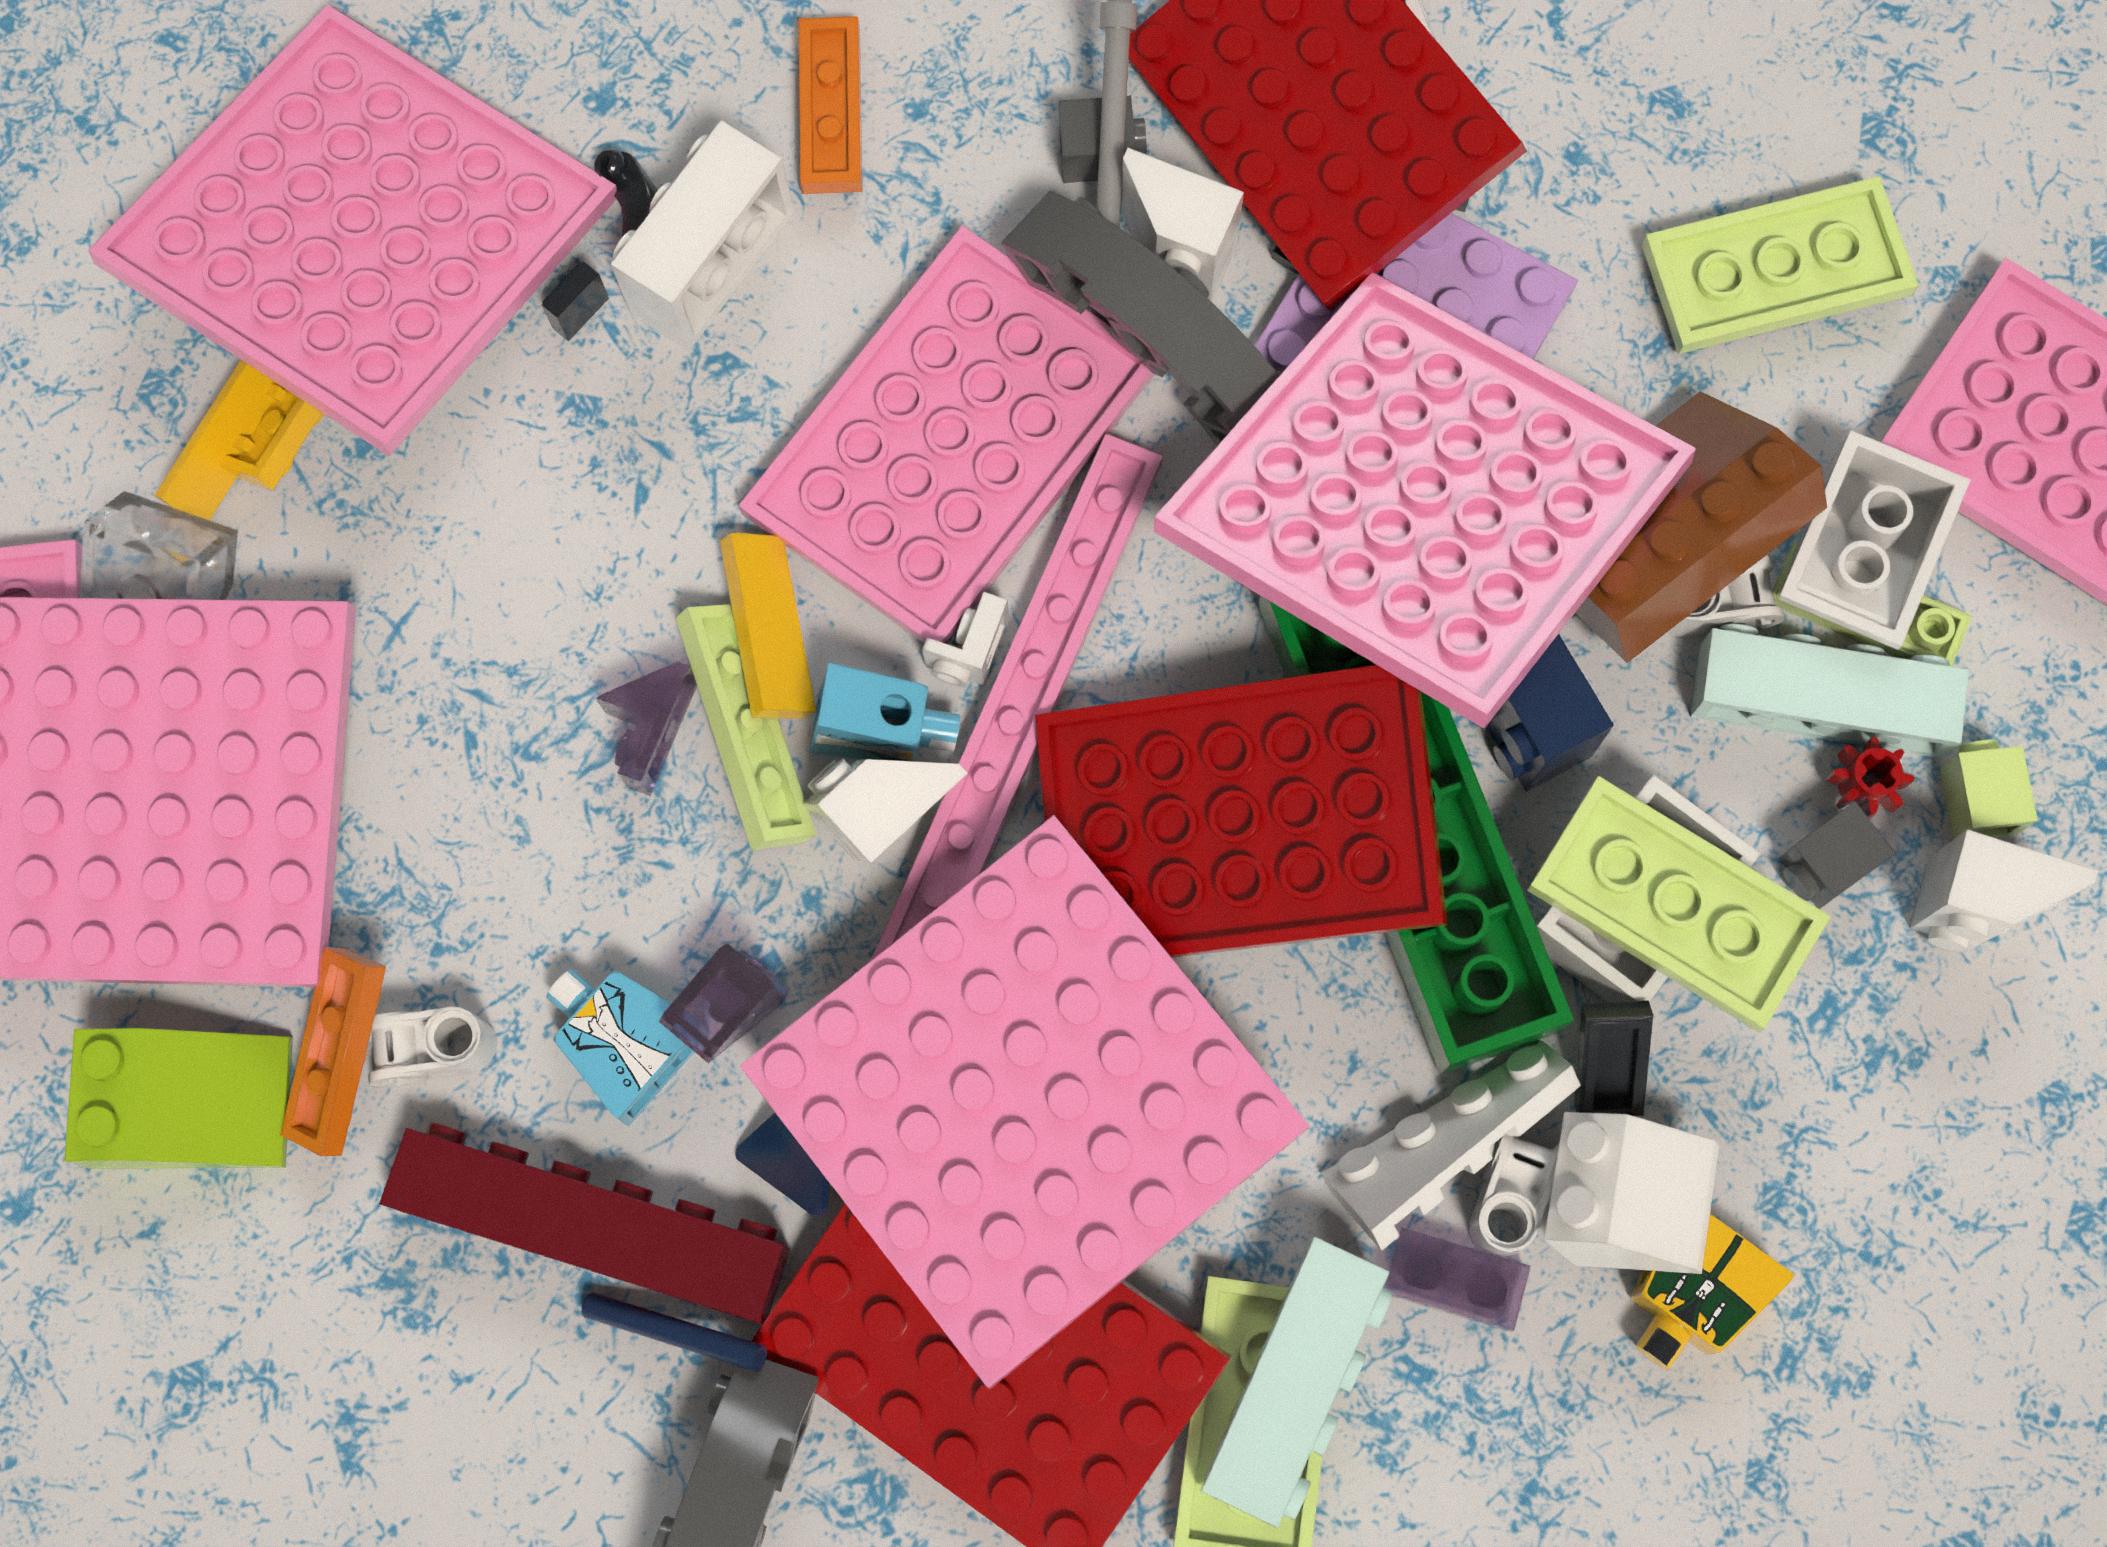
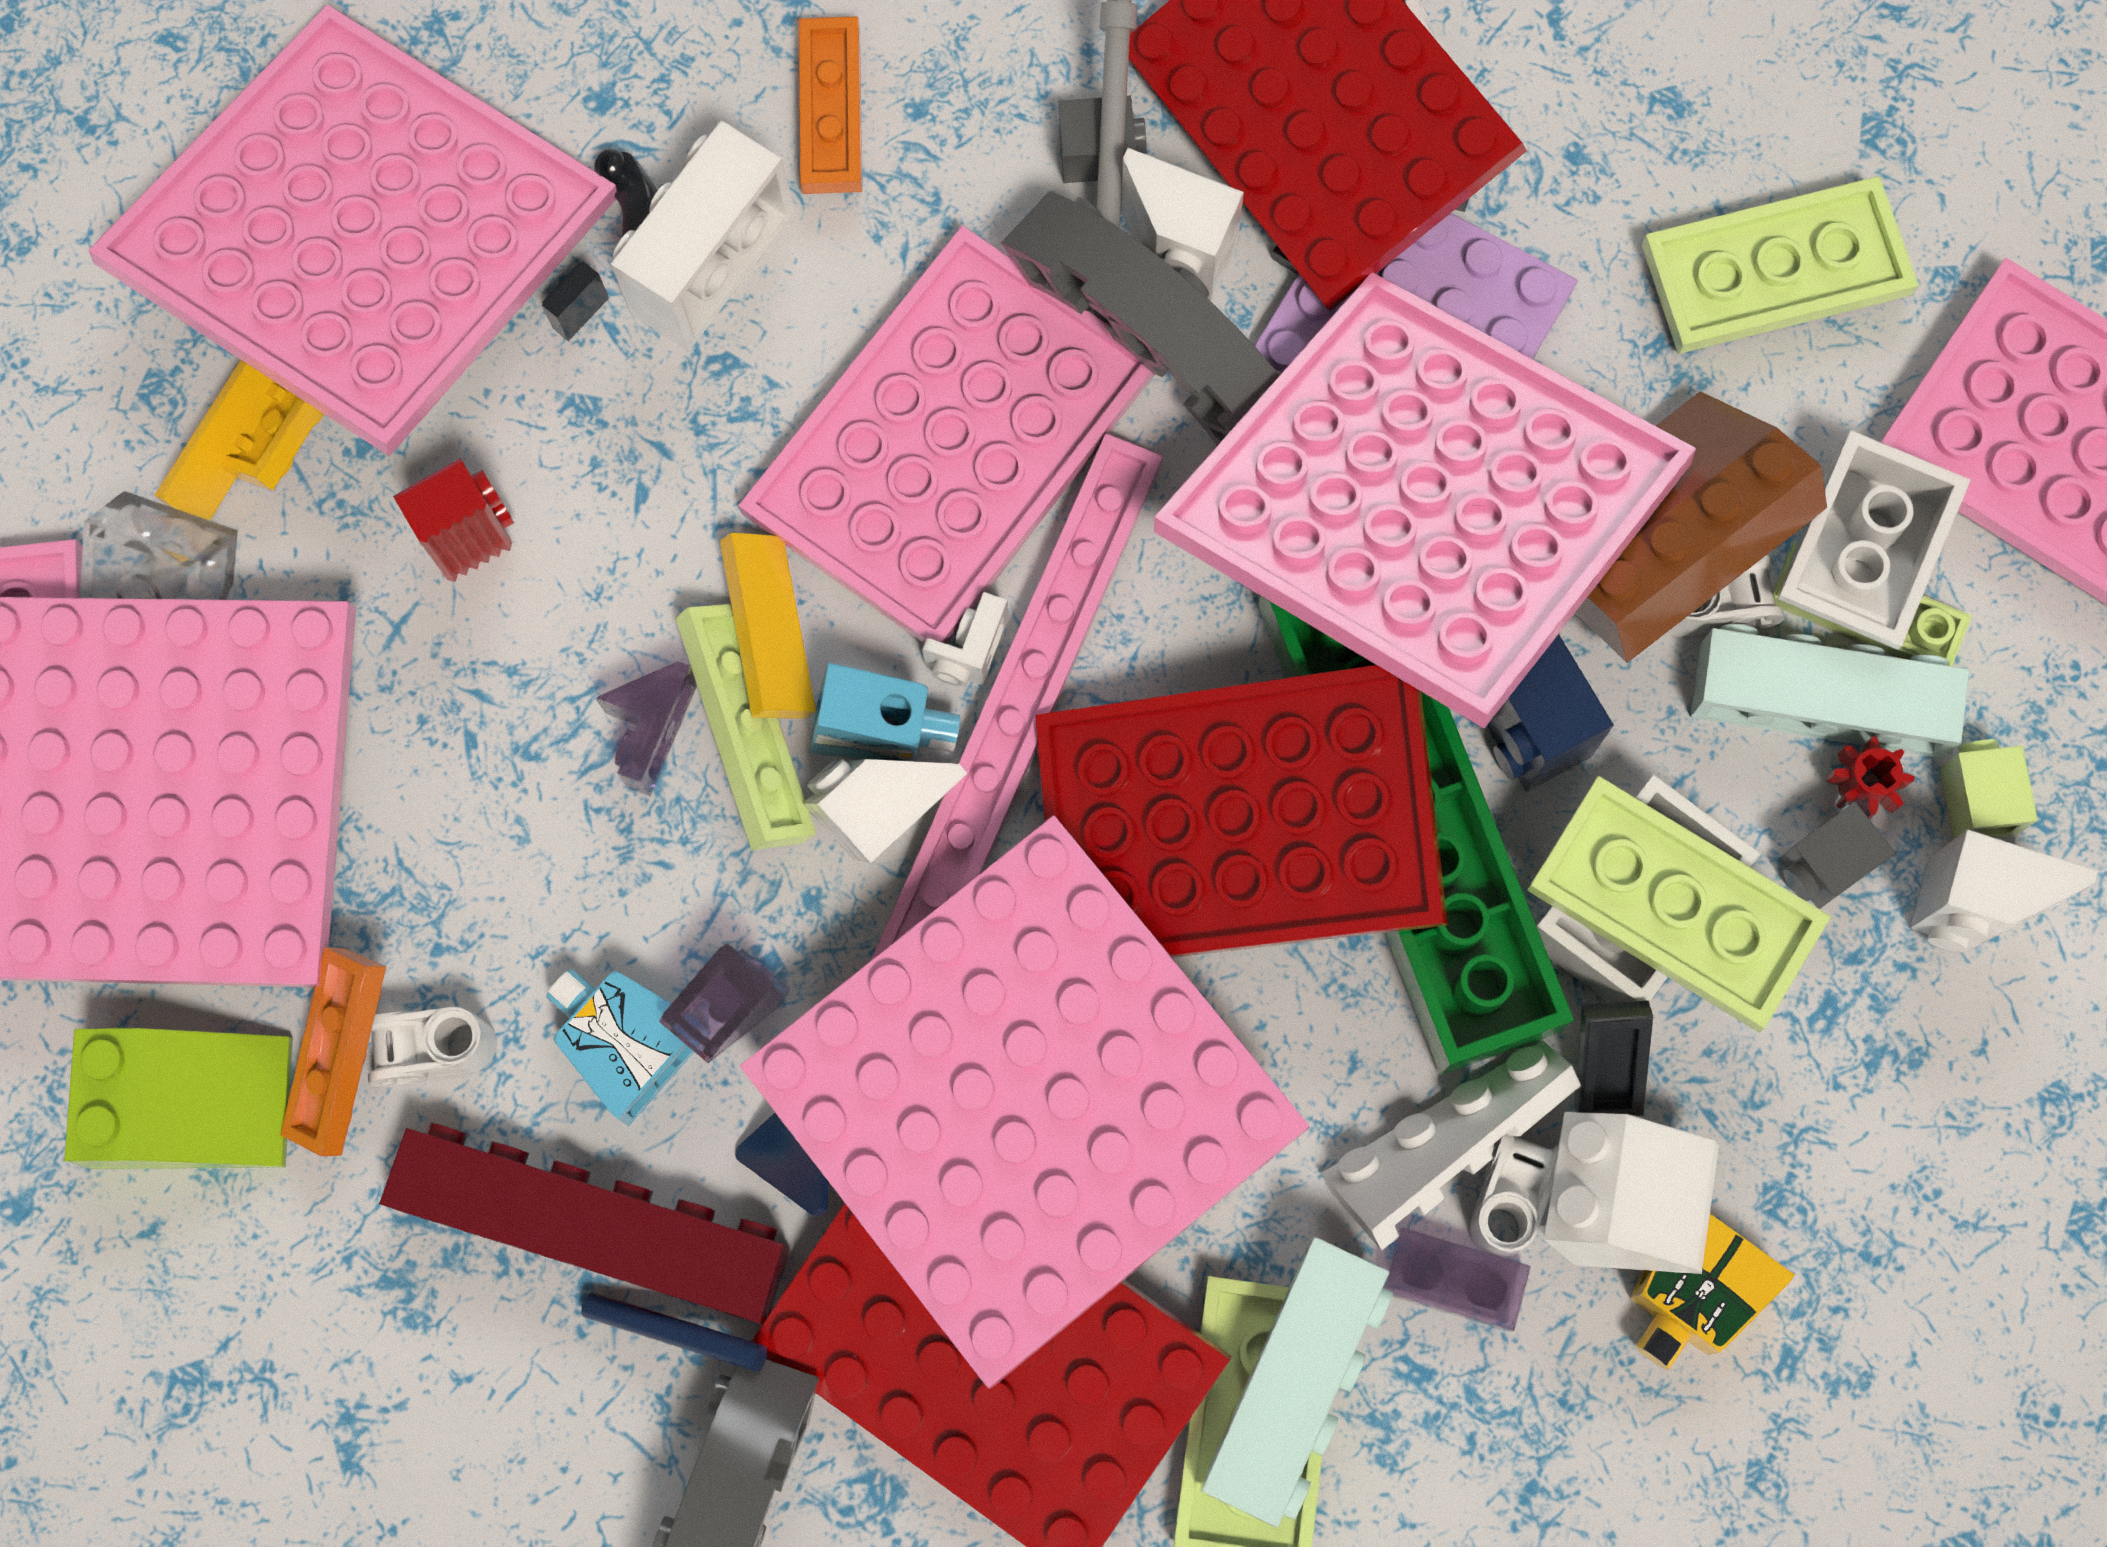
(456, 518): none -> red brick

